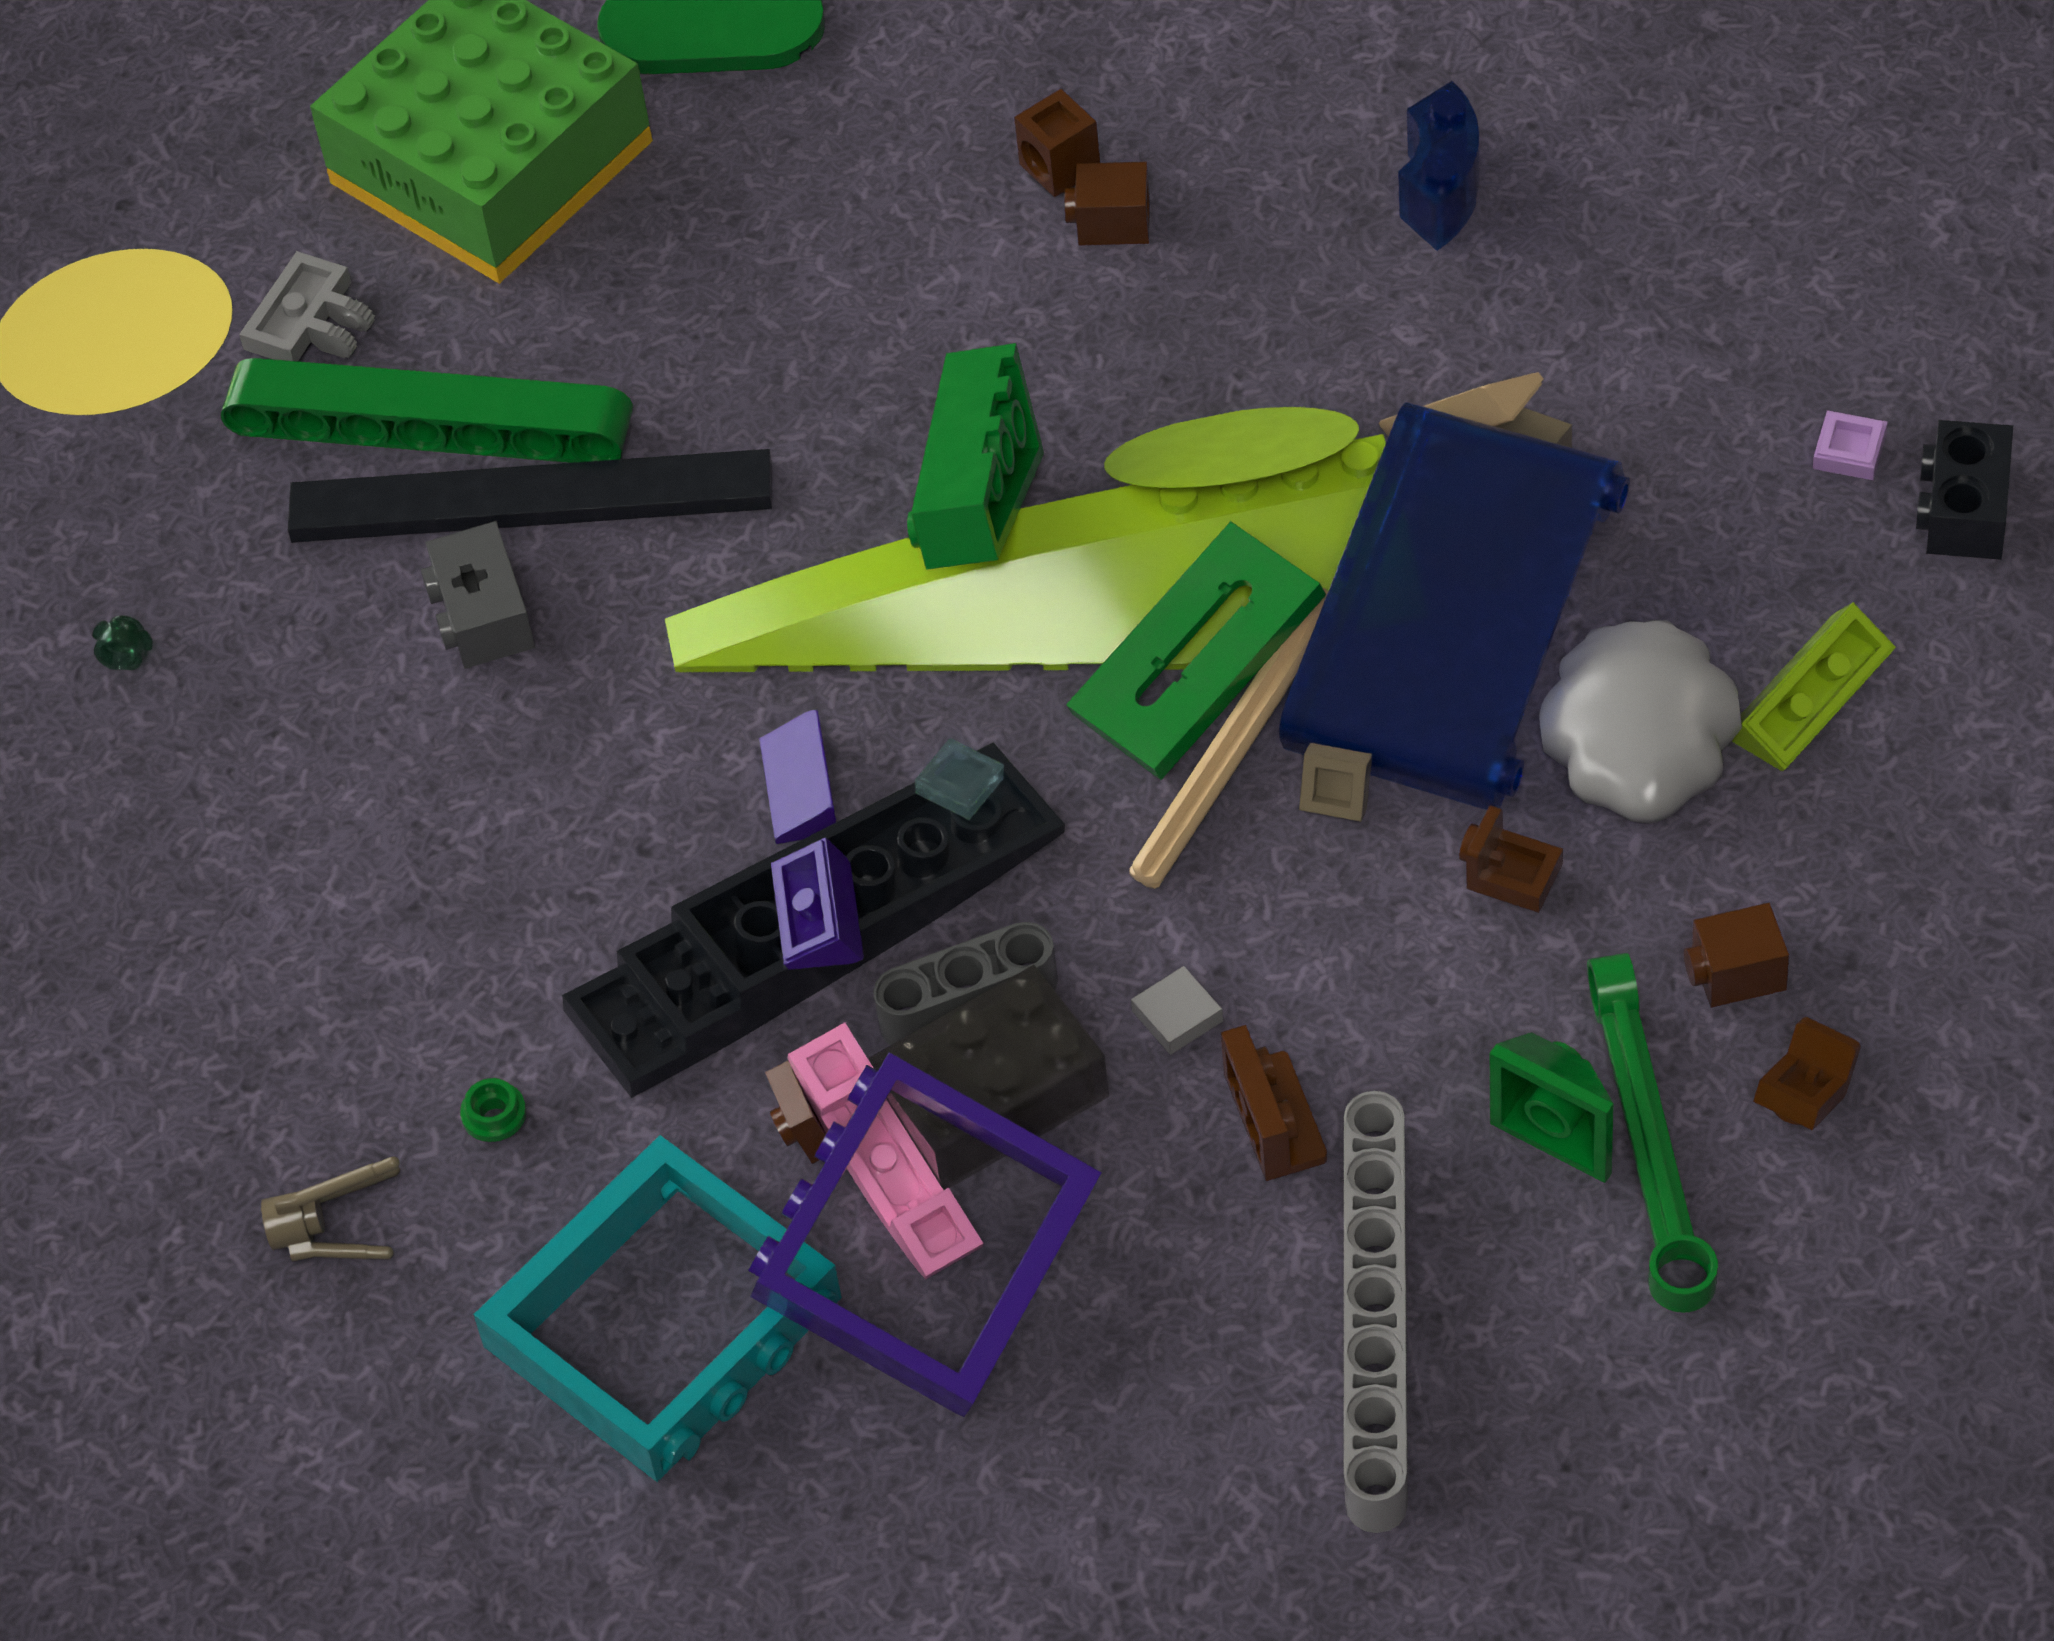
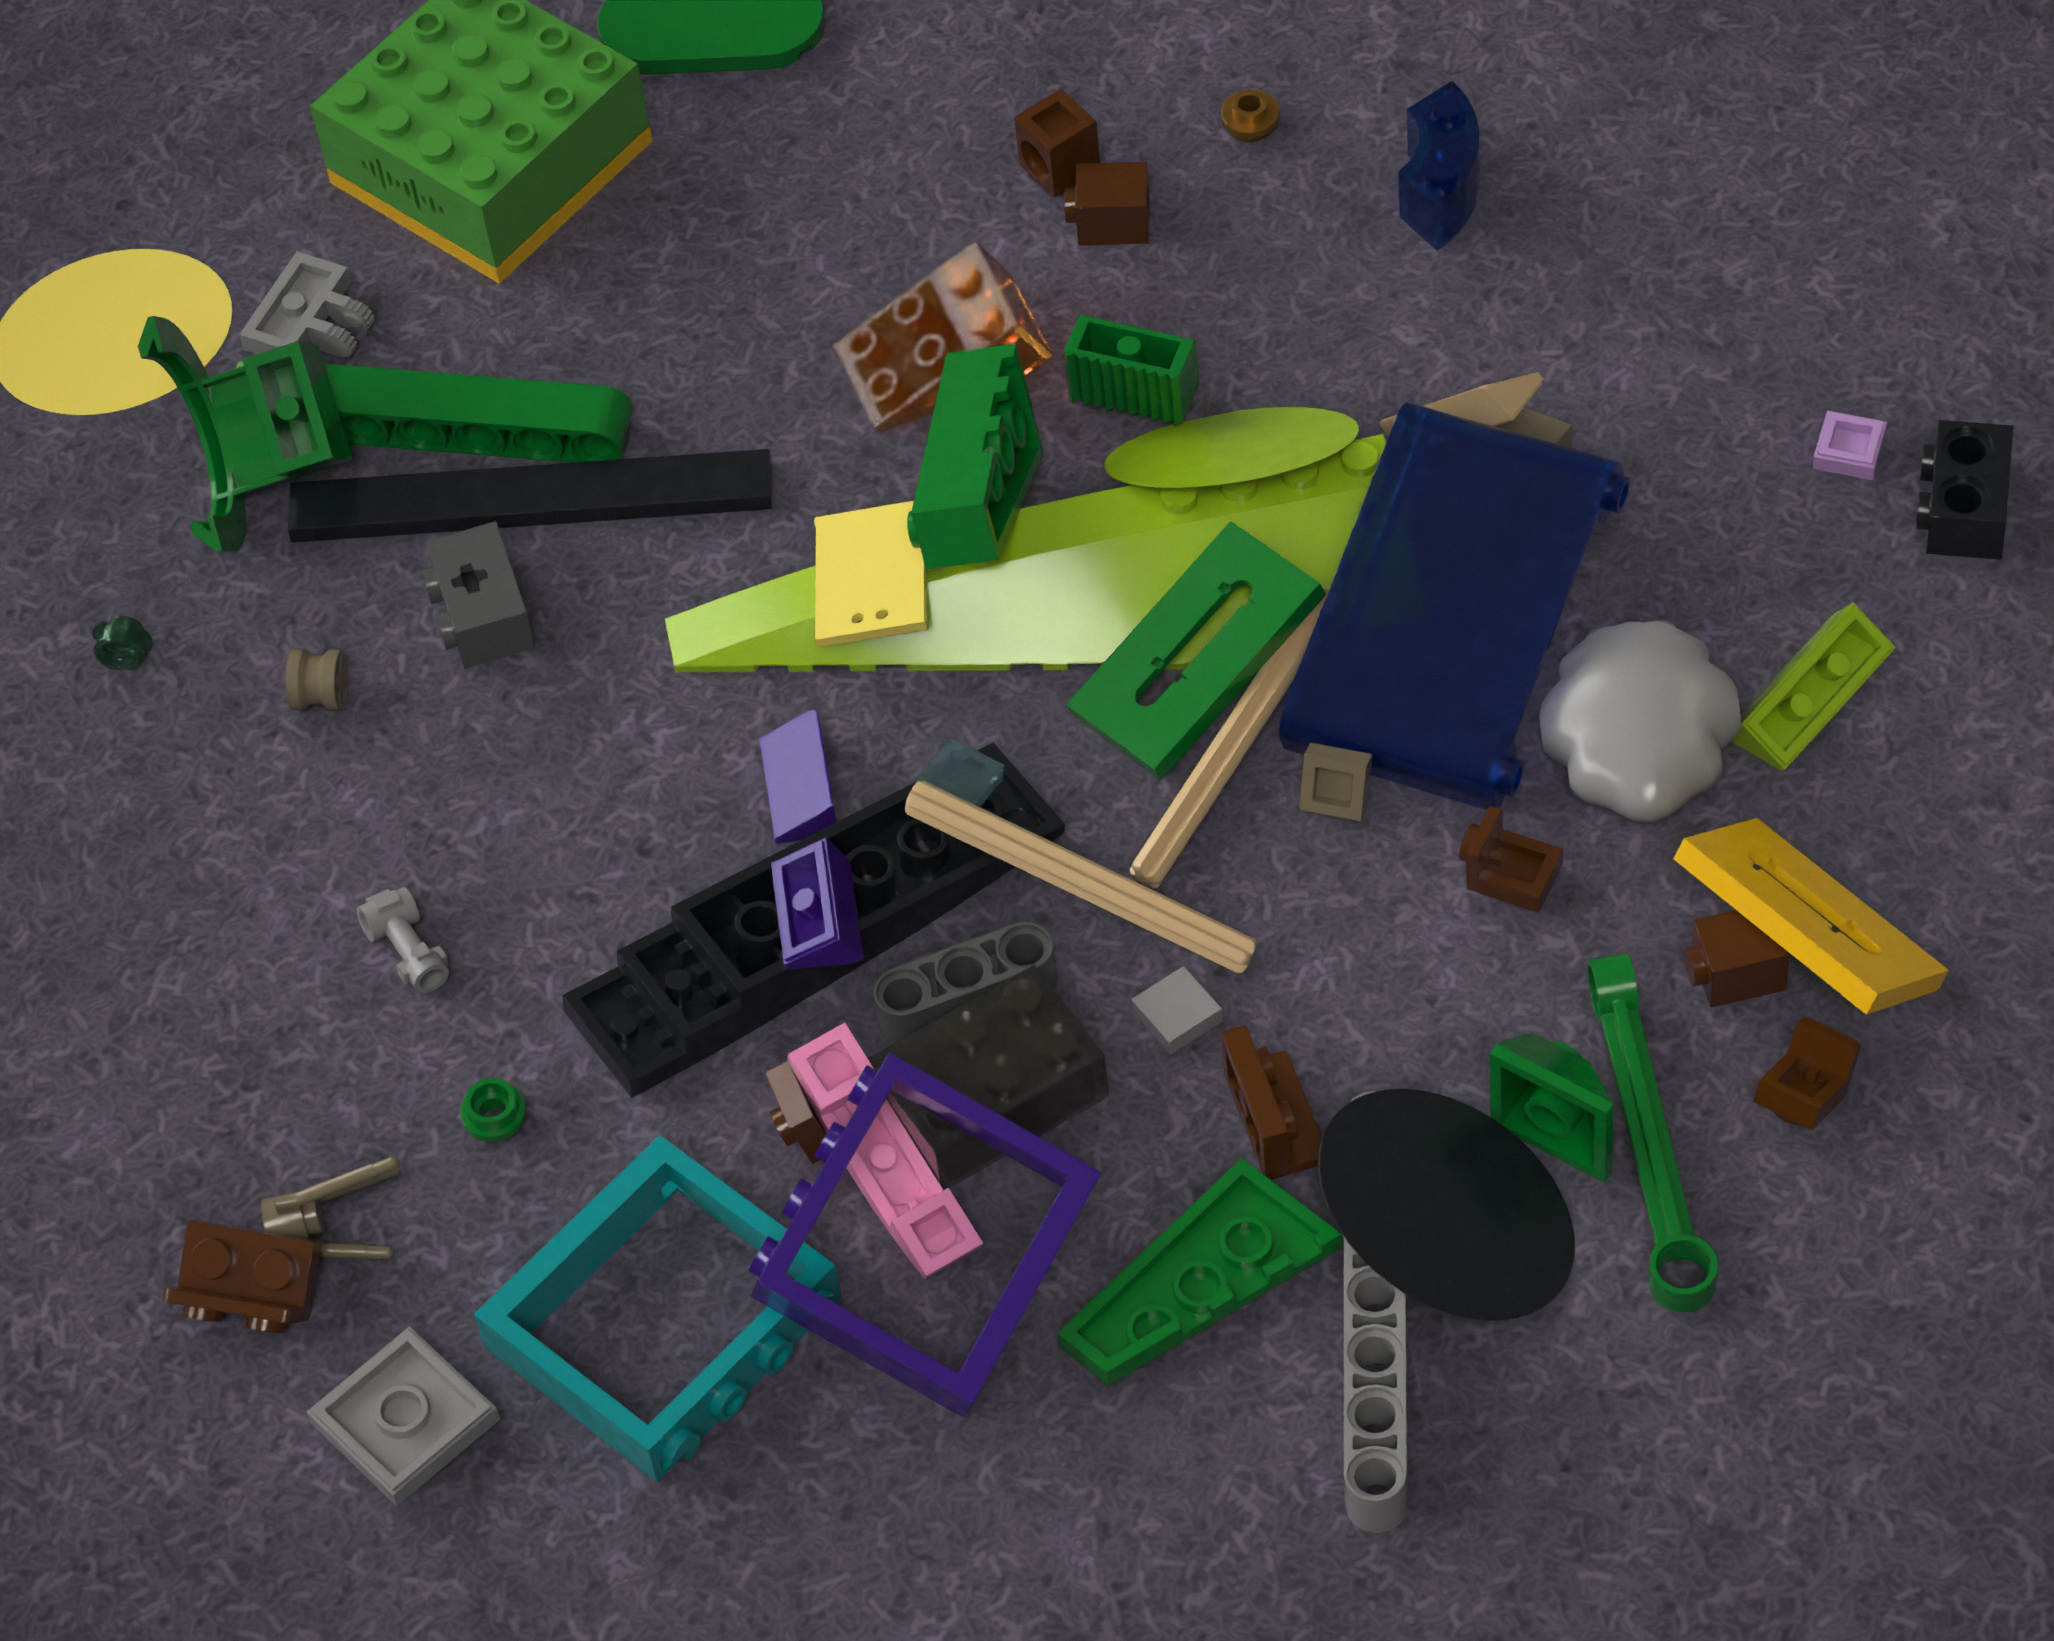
(247, 1275): none -> reddish brown bracket
(253, 422): none -> green piece
(316, 679): none -> dark tan wheel
(392, 916): none -> light grey bar
(403, 1416): none -> light grey plate
(868, 576): none -> light yellow container
(958, 307): none -> clear orange slope
(1081, 876): none -> tan axle
(1131, 369): none -> green brick
(1203, 1267): none -> green wing
(1250, 115): none -> pearl gold plate
(1446, 1204): none -> black sticker
(1871, 980): none -> yellow piece

